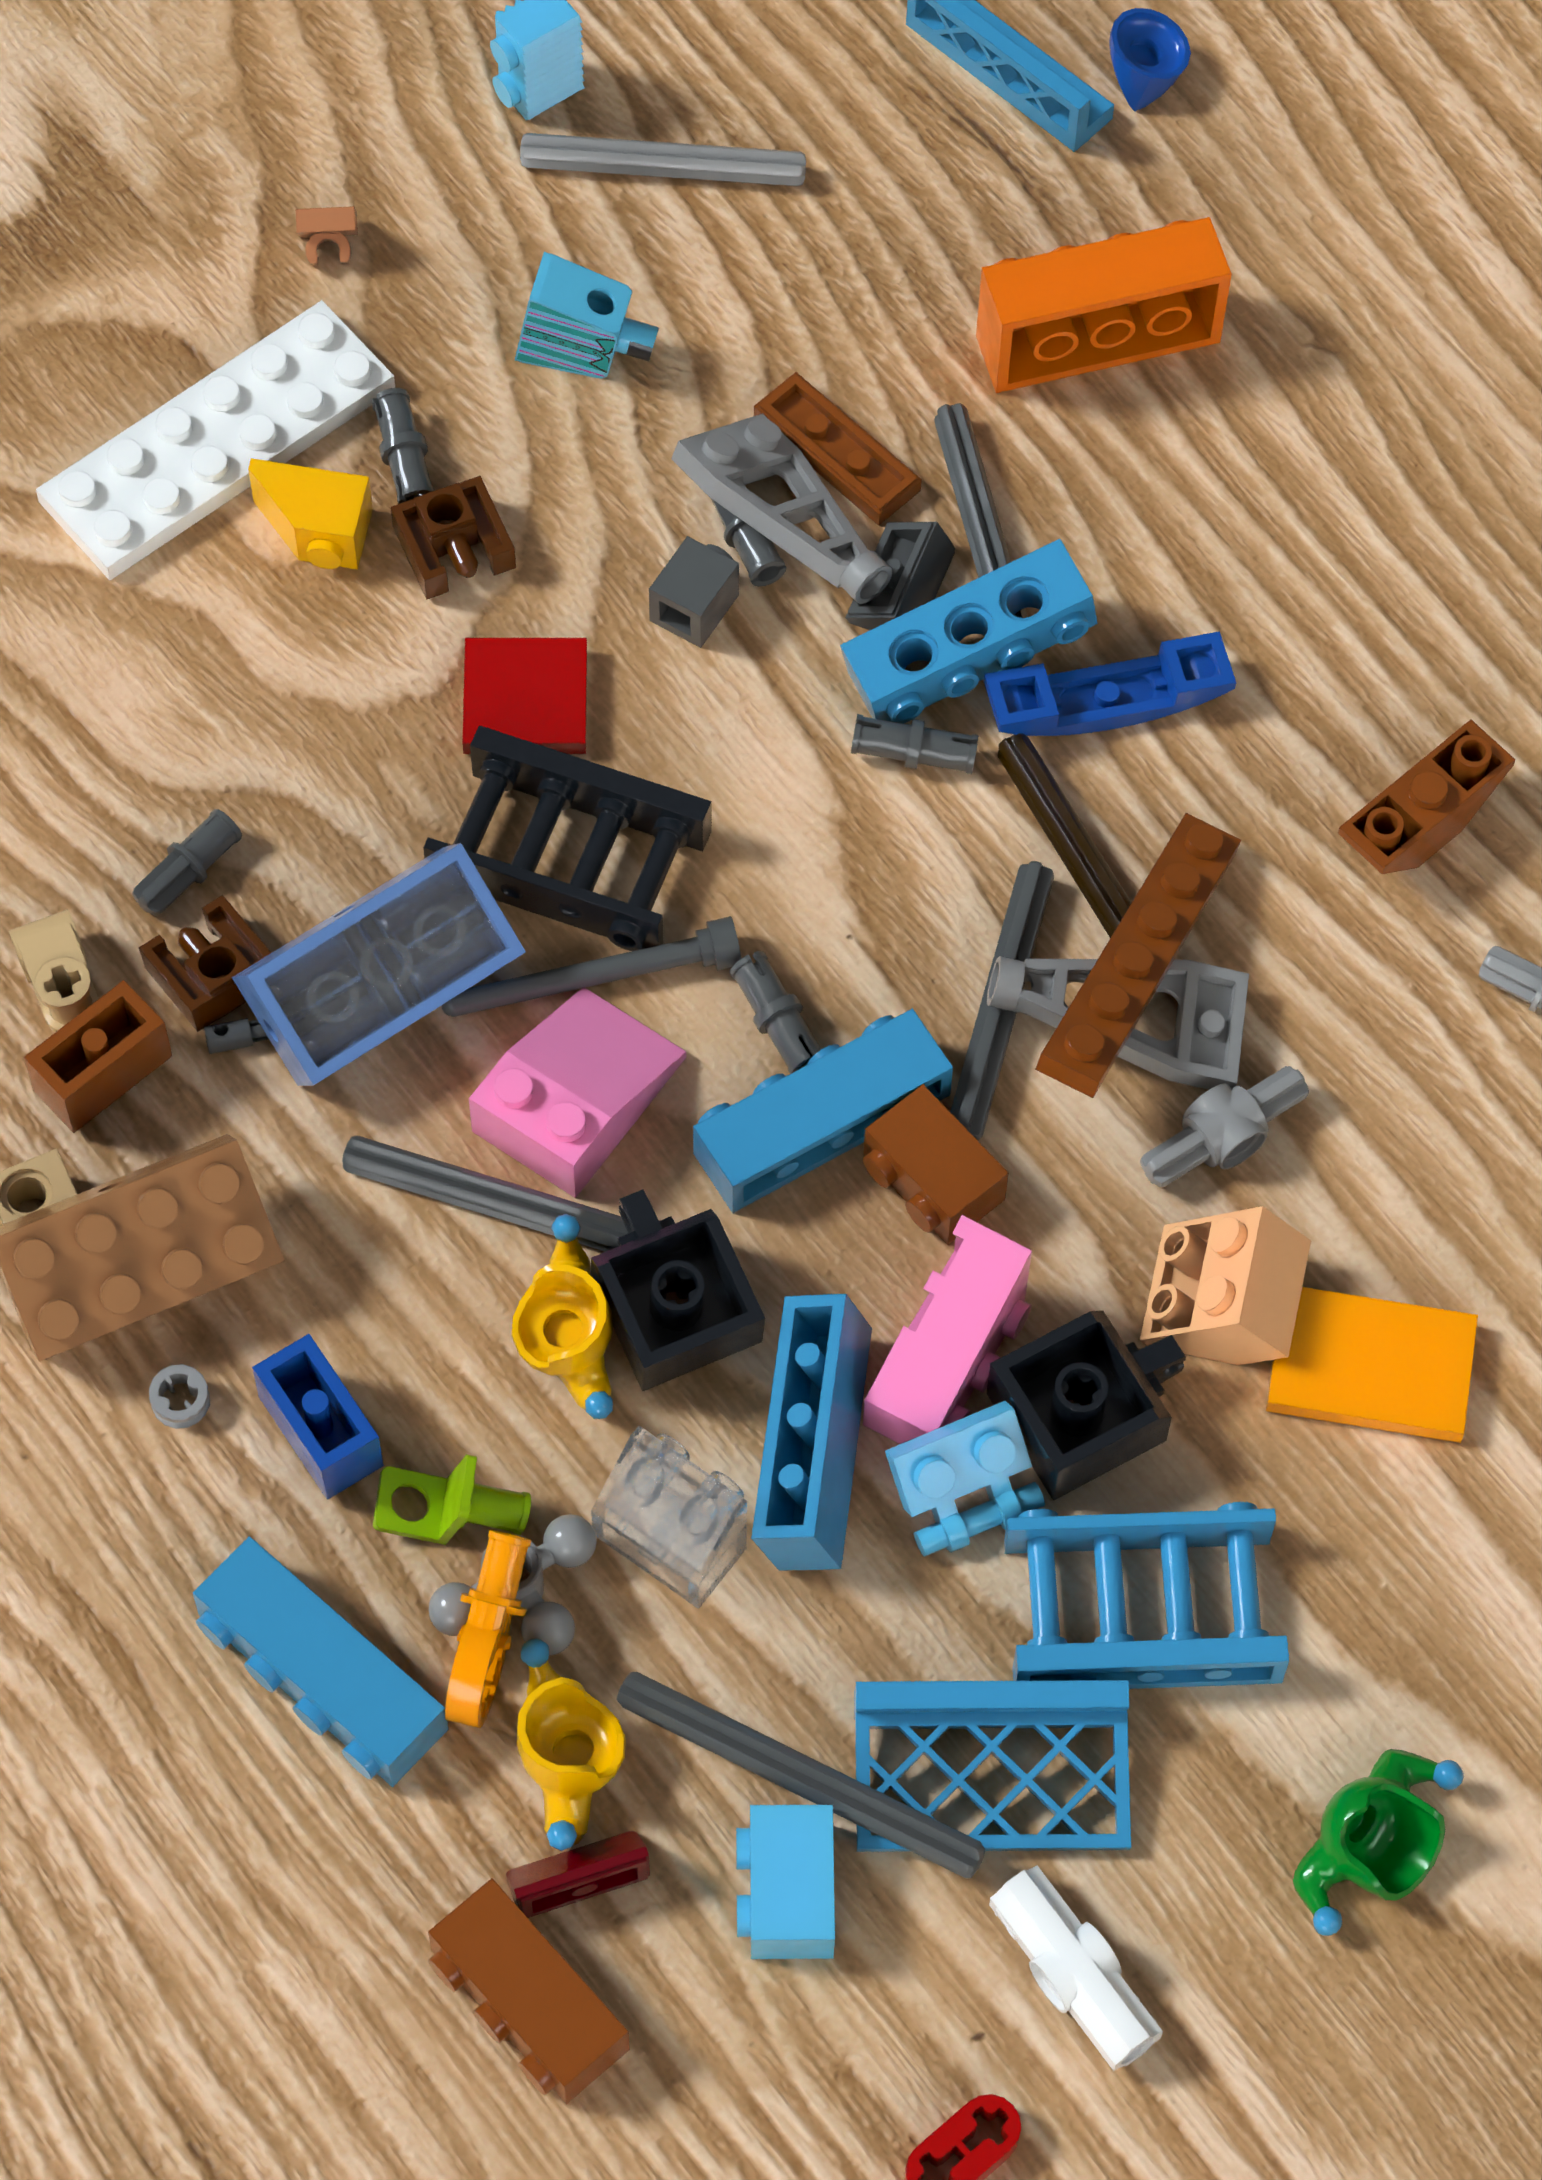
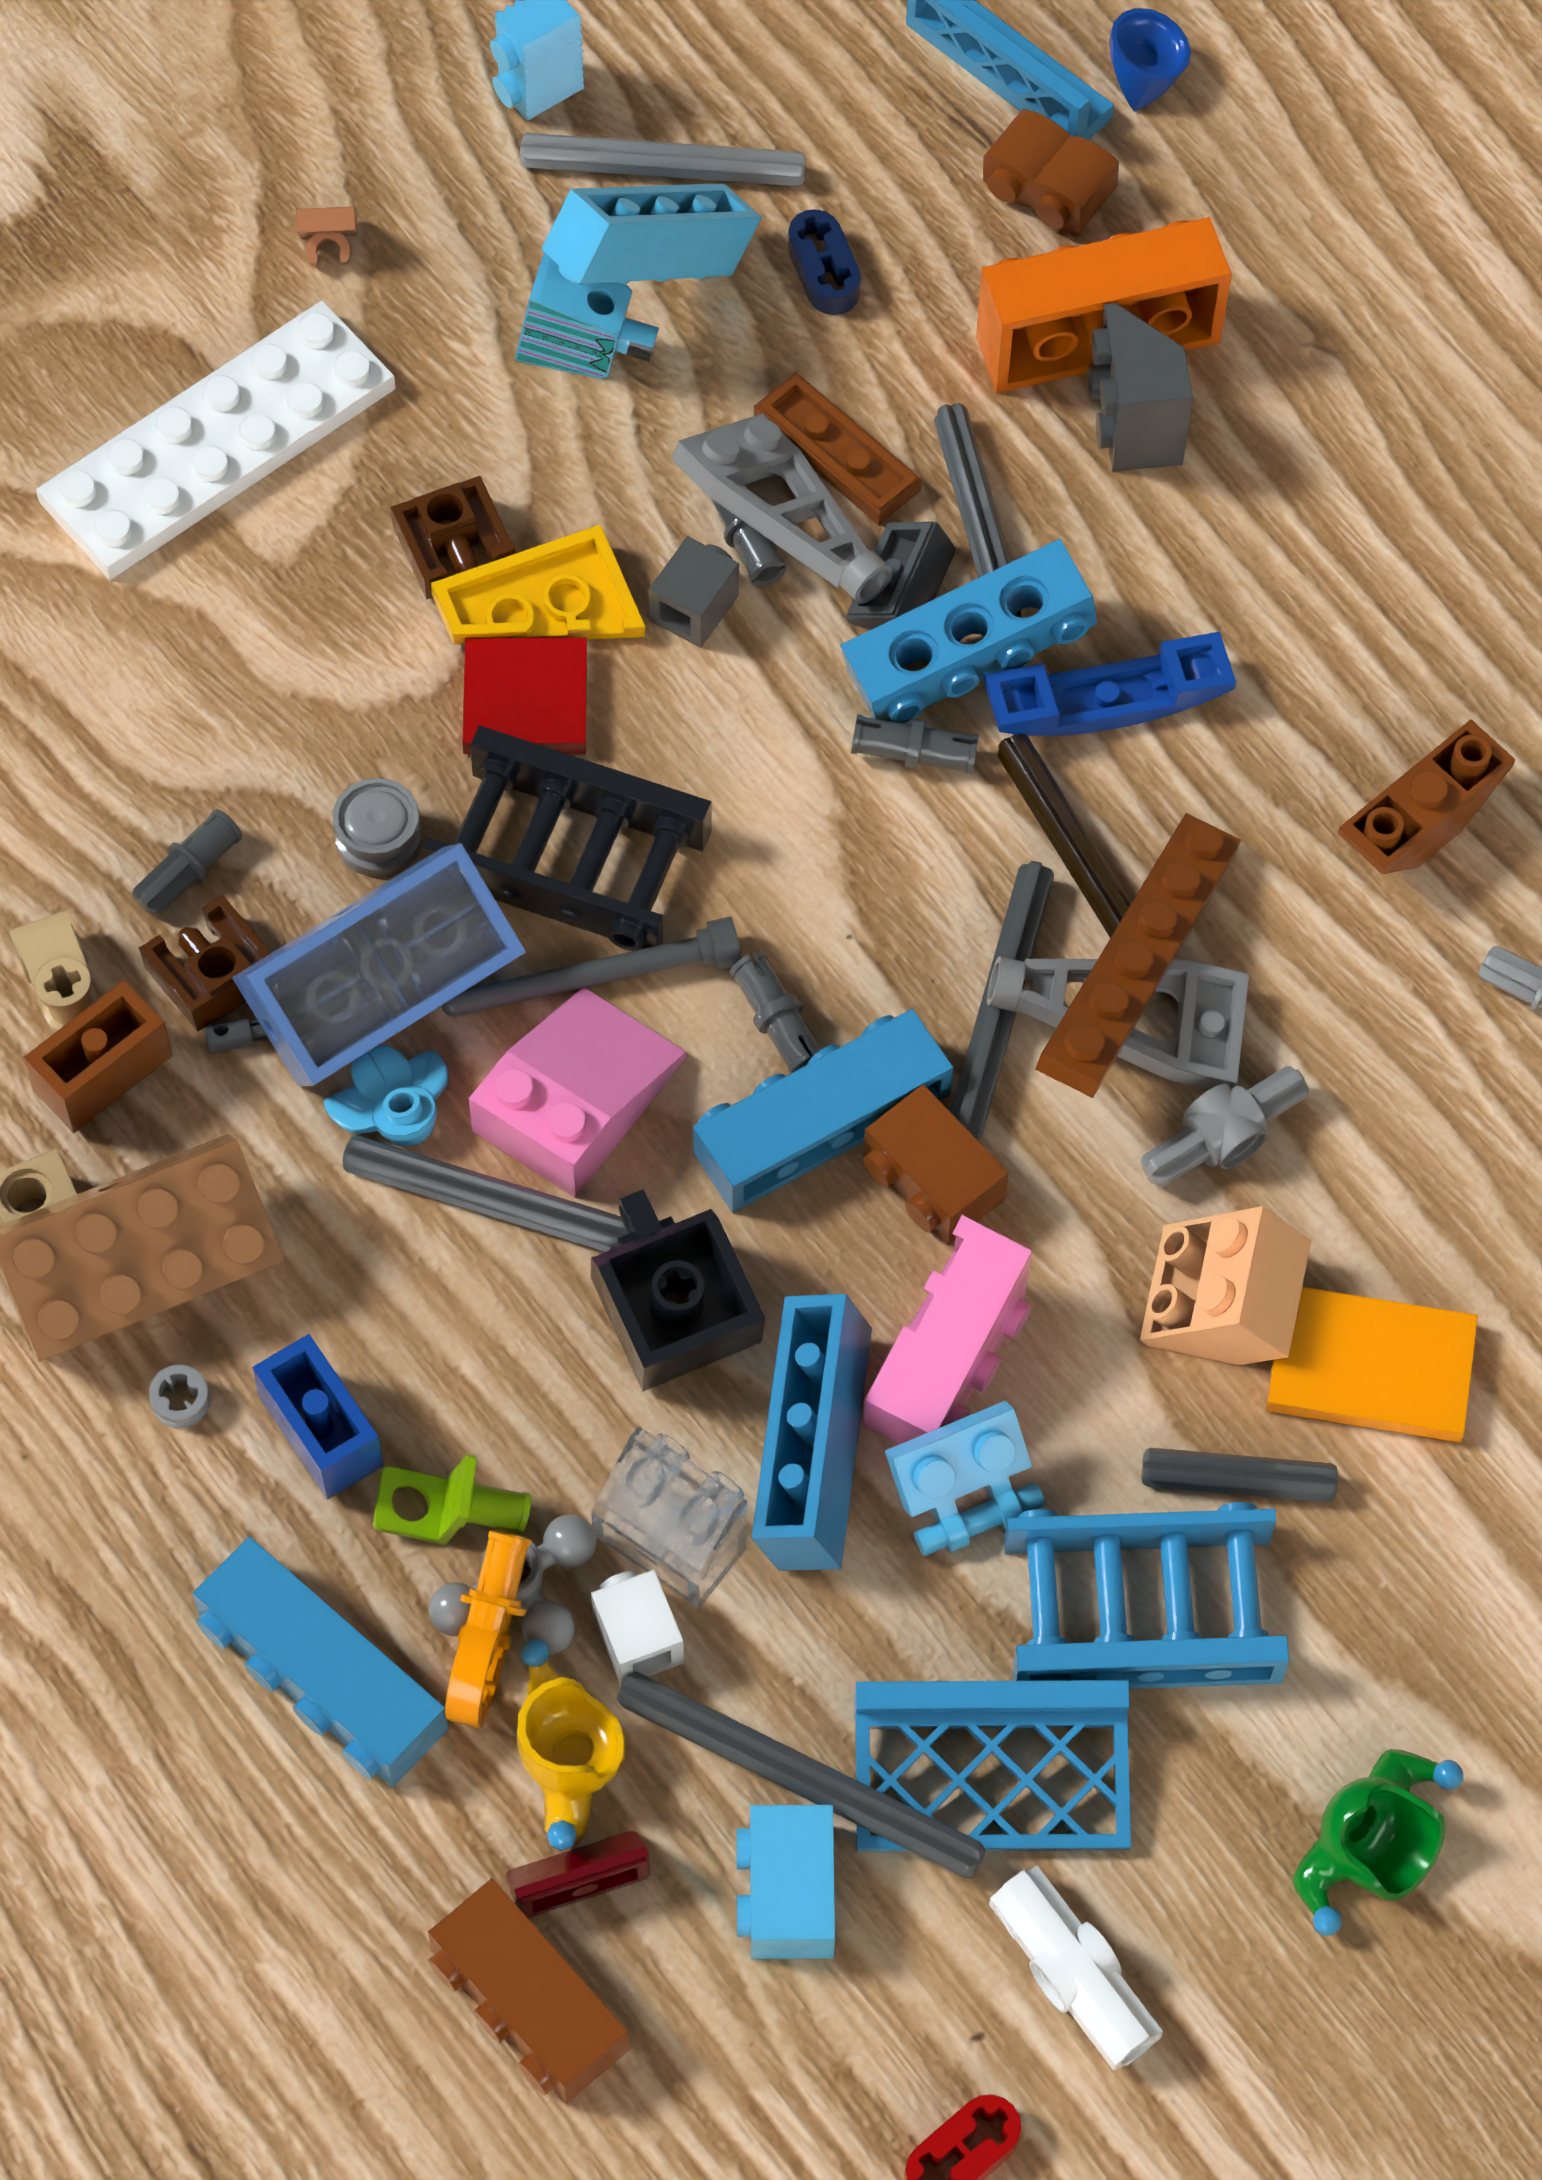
(314, 510): yellow slope -> none
(377, 827): none -> light grey wheel
(391, 1095): none -> medium azure plate
(402, 444): dark grey pin -> none
(543, 592): none -> yellow wing
(567, 1322): yellow piece -> none
(637, 1624): none -> white brick
(650, 233): none -> medium azure brick
(834, 258): none -> dark blue beam
(1050, 171): none -> dark orange brick
(1093, 1367): black hinge -> none
(1141, 392): none -> dark grey slope
(1239, 1474): none -> dark grey axle

